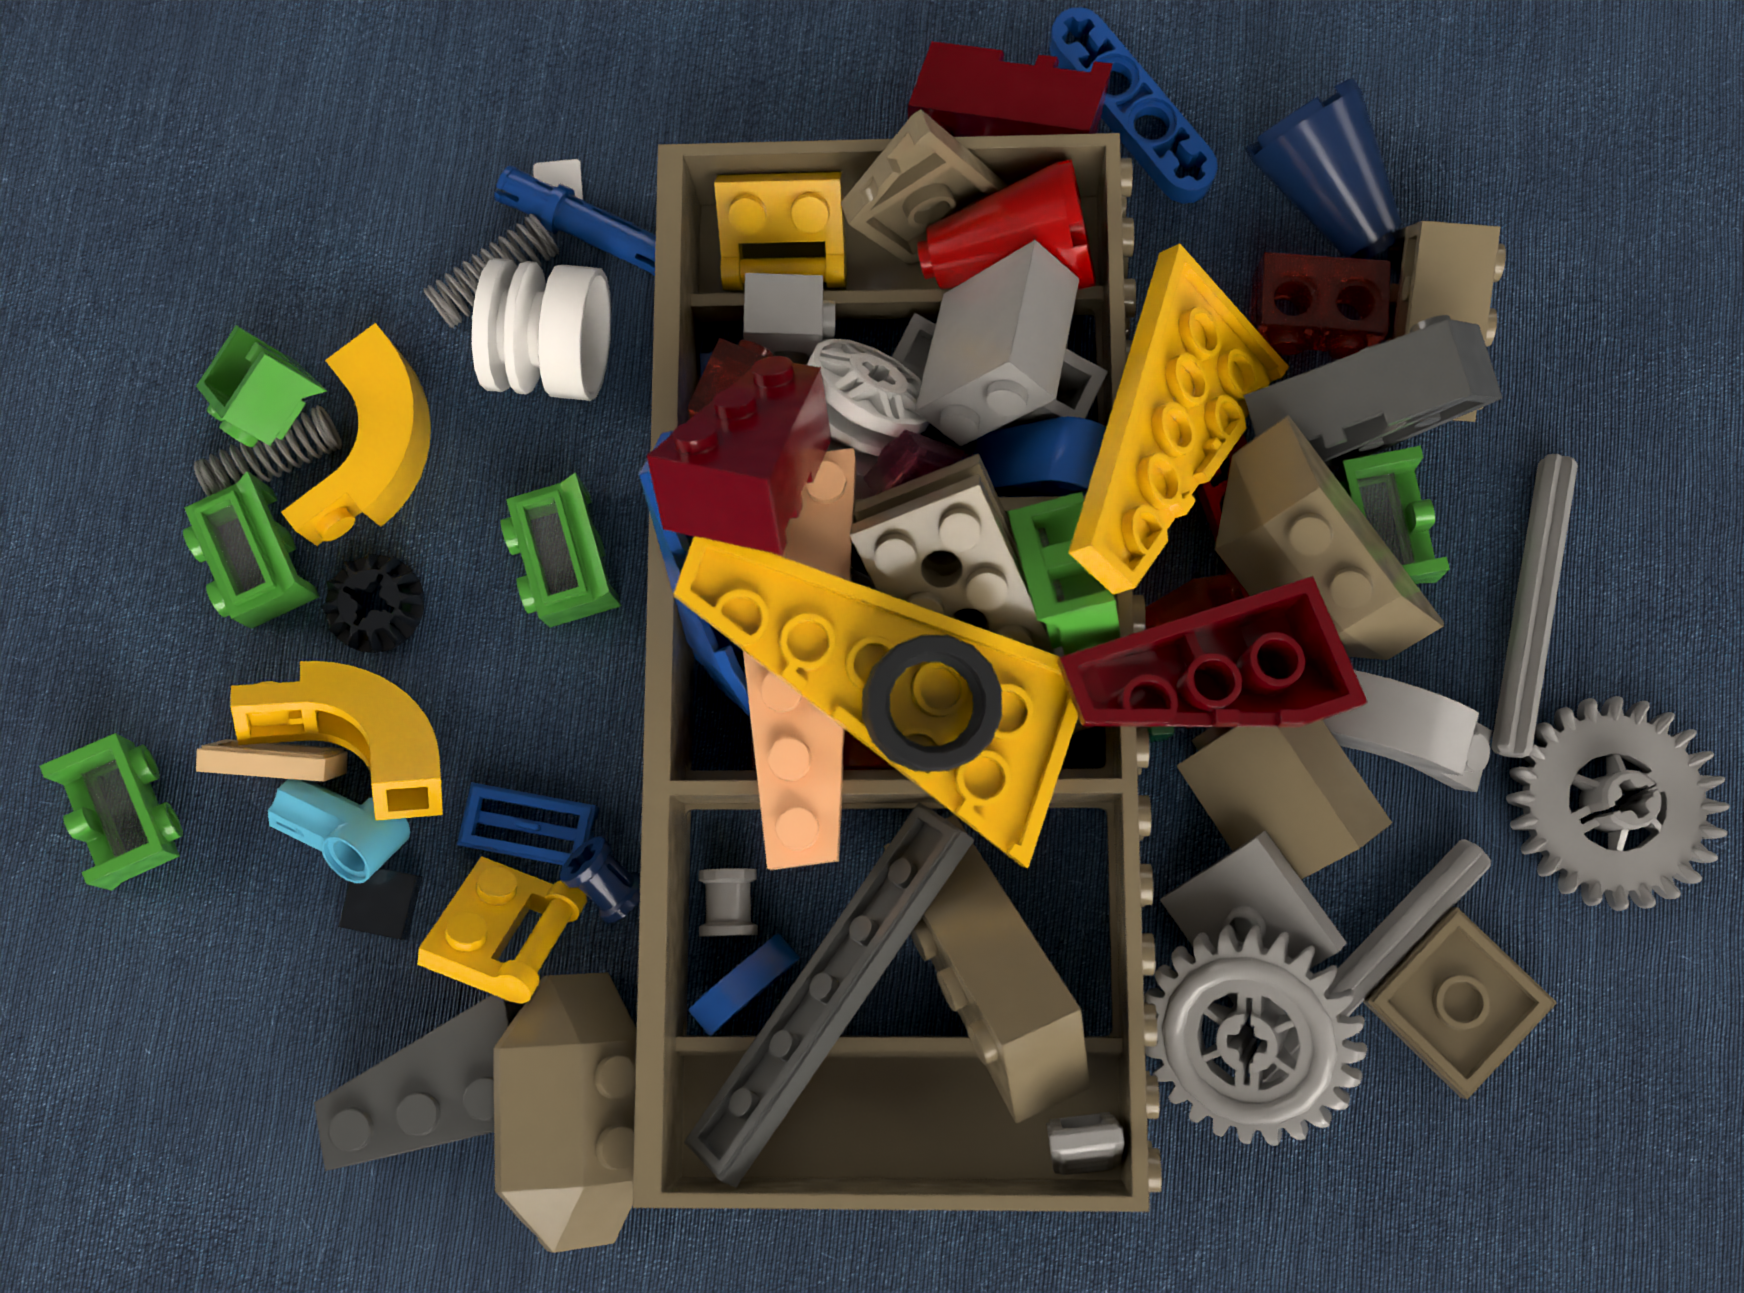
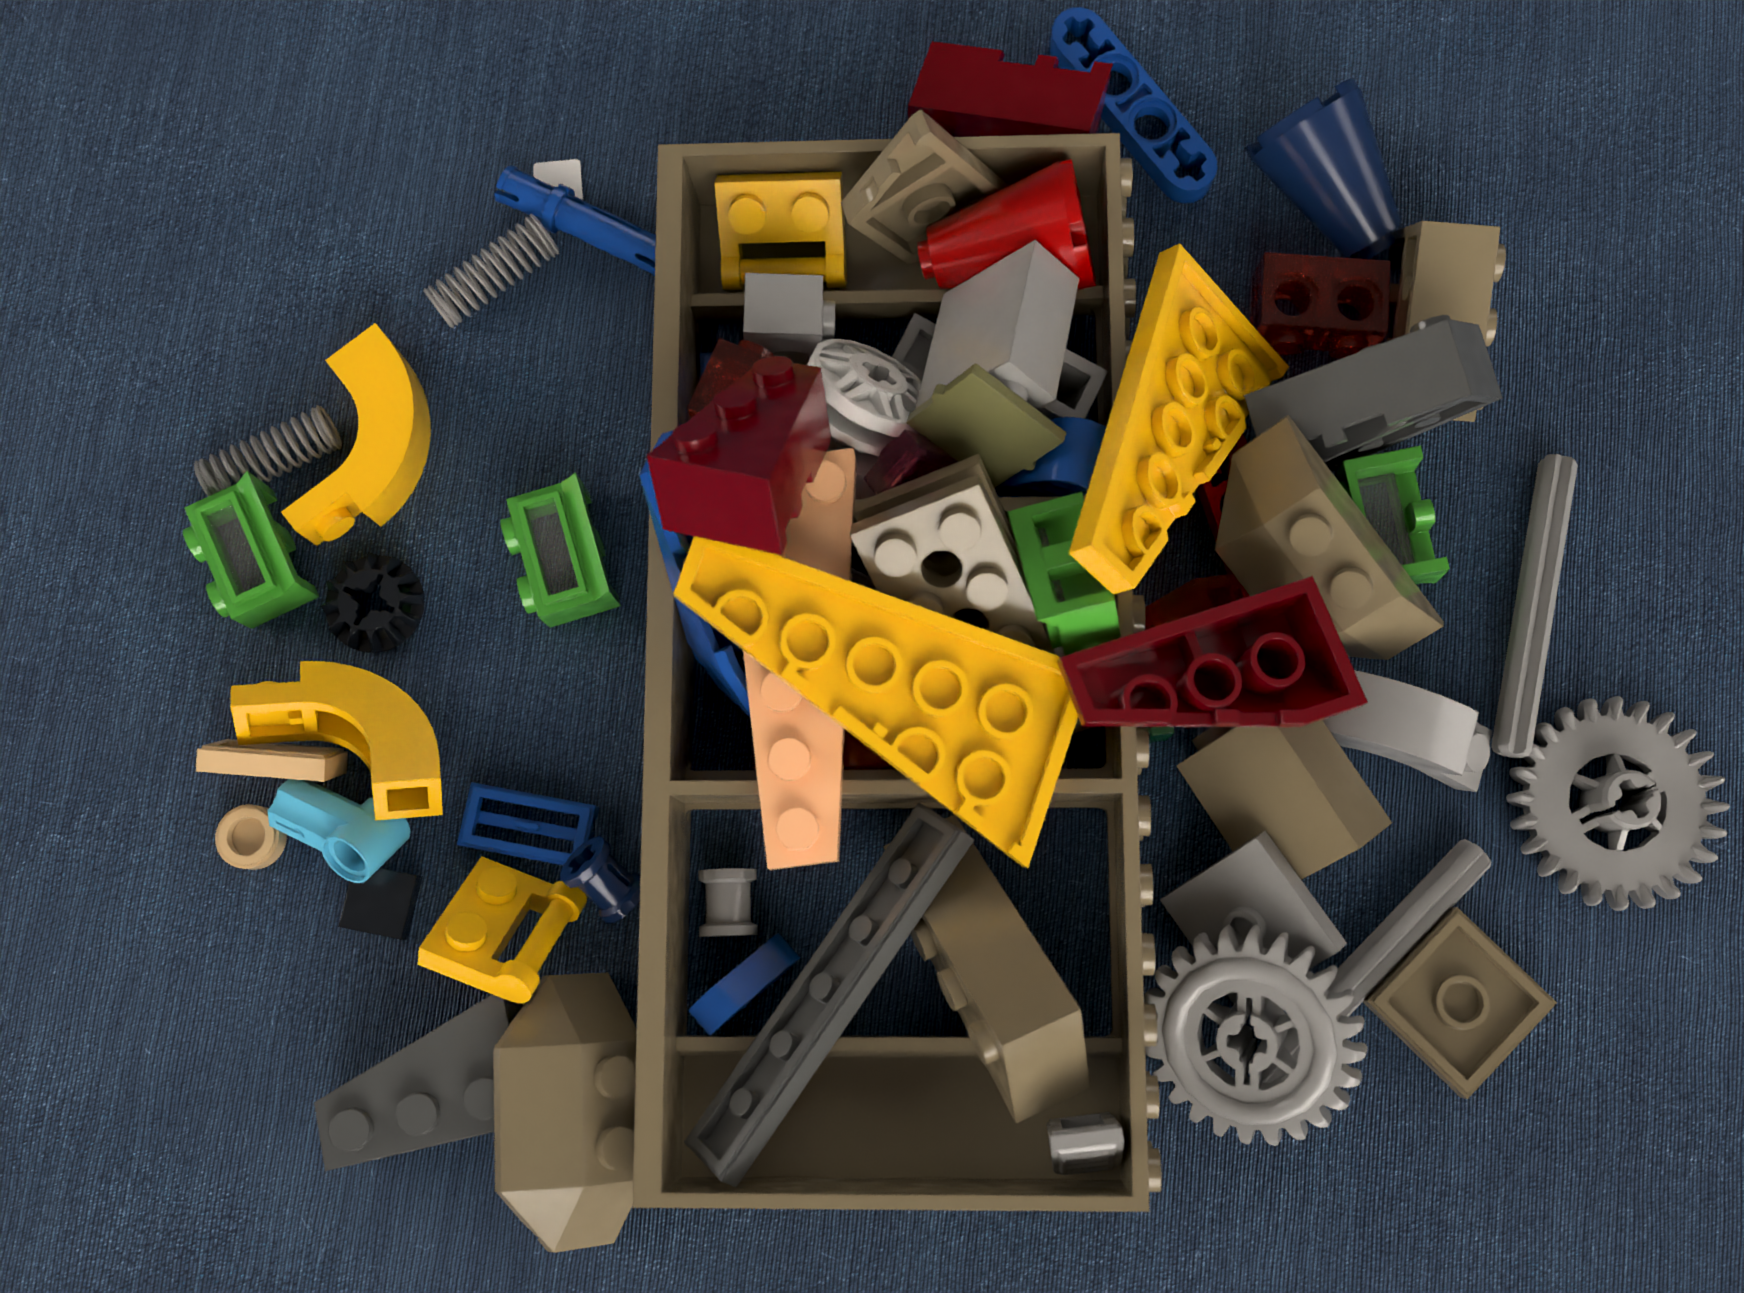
(116, 809): bright green window -> none
(247, 839): none -> tan tile
(255, 389): bright green window -> none
(541, 329): white wheel -> none
(981, 682): black tyre -> none
(986, 419): none -> olive piece

